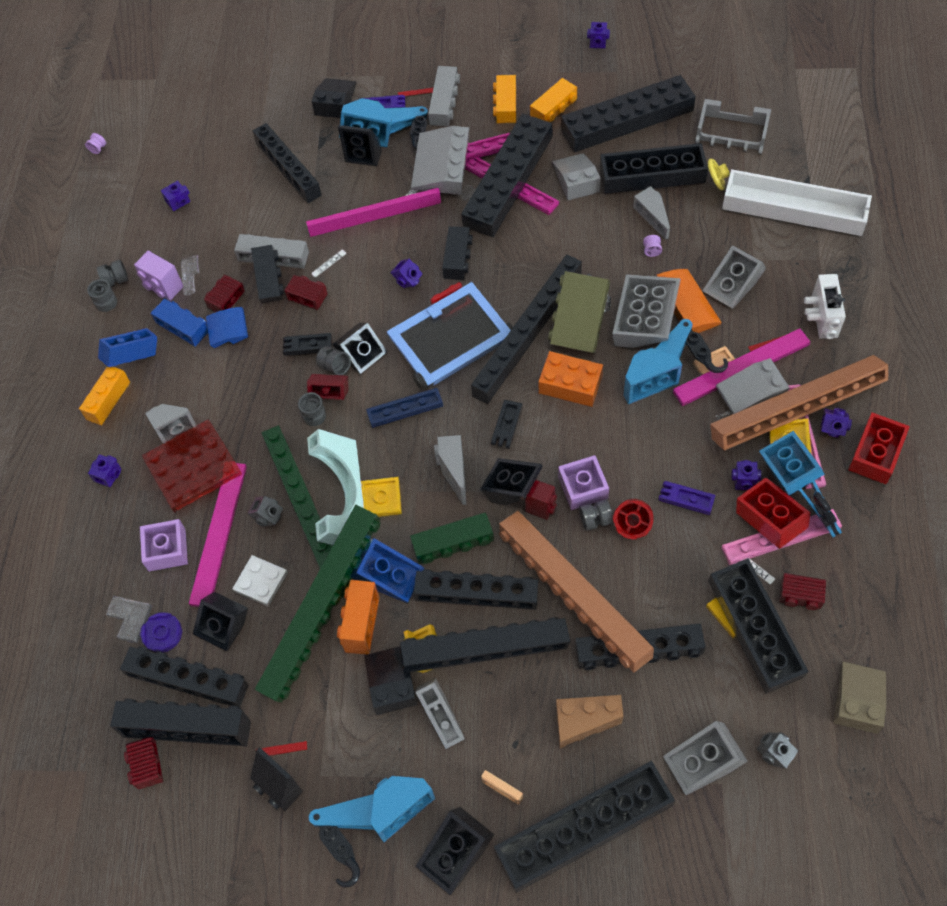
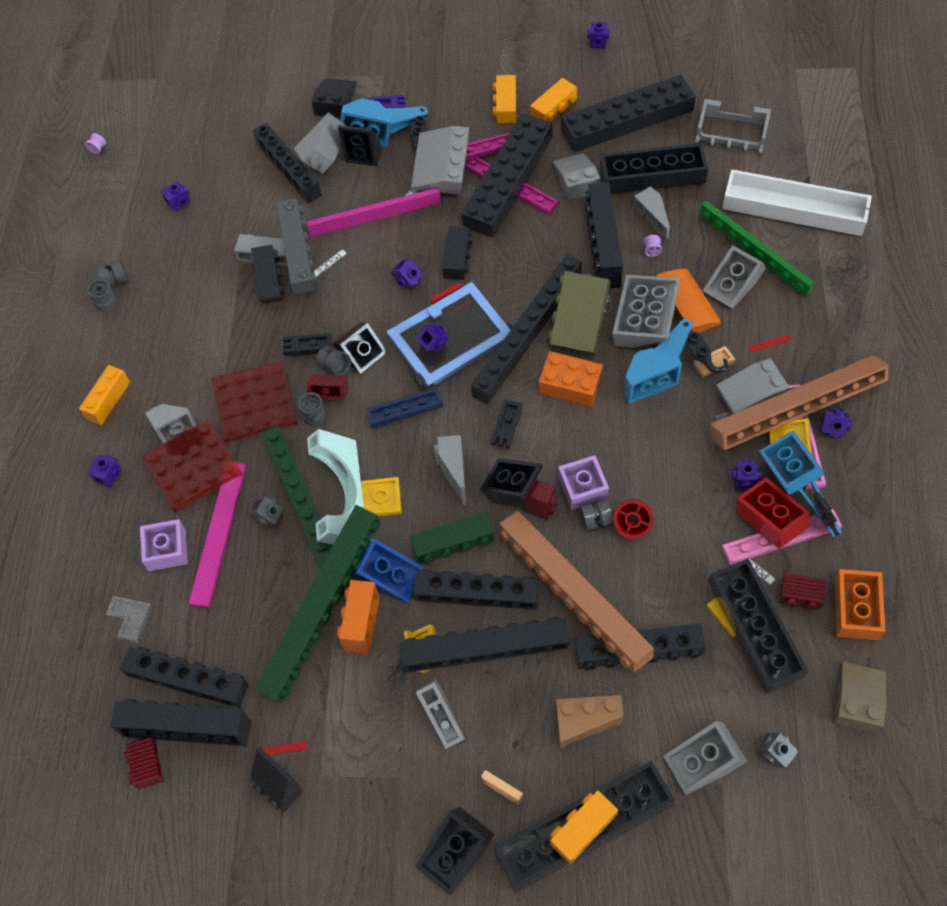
(127, 347): blue brick -> none
(158, 275): lavender brick -> none
(161, 632): dark purple tile -> none
(180, 322): blue brick -> none
(190, 267): clear tile -> none
(219, 620): black slope -> none
(224, 294): dark red brick -> none
(226, 326): blue slope -> none
(253, 401): none -> clear red plate
(260, 580): white plate -> none
(295, 246): none -> dark grey piece
(306, 291): dark red brick -> none
(321, 144): none -> light grey slope
(384, 811): dark azure slope -> none
(387, 682): black slope -> none
(416, 92): red sticker -> none
(433, 337): none -> dark purple brick
(443, 96): light grey brick -> none
(583, 826): none -> light orange brick
(603, 233): none -> black brick
(686, 497): dark purple hinge -> none
(718, 173): light yellow piece -> none
(756, 248): none -> green plate
(775, 350): dark pink tile -> none
(827, 305): white piece -> none
(859, 604): none -> orange brick
(879, 448): red brick -> none

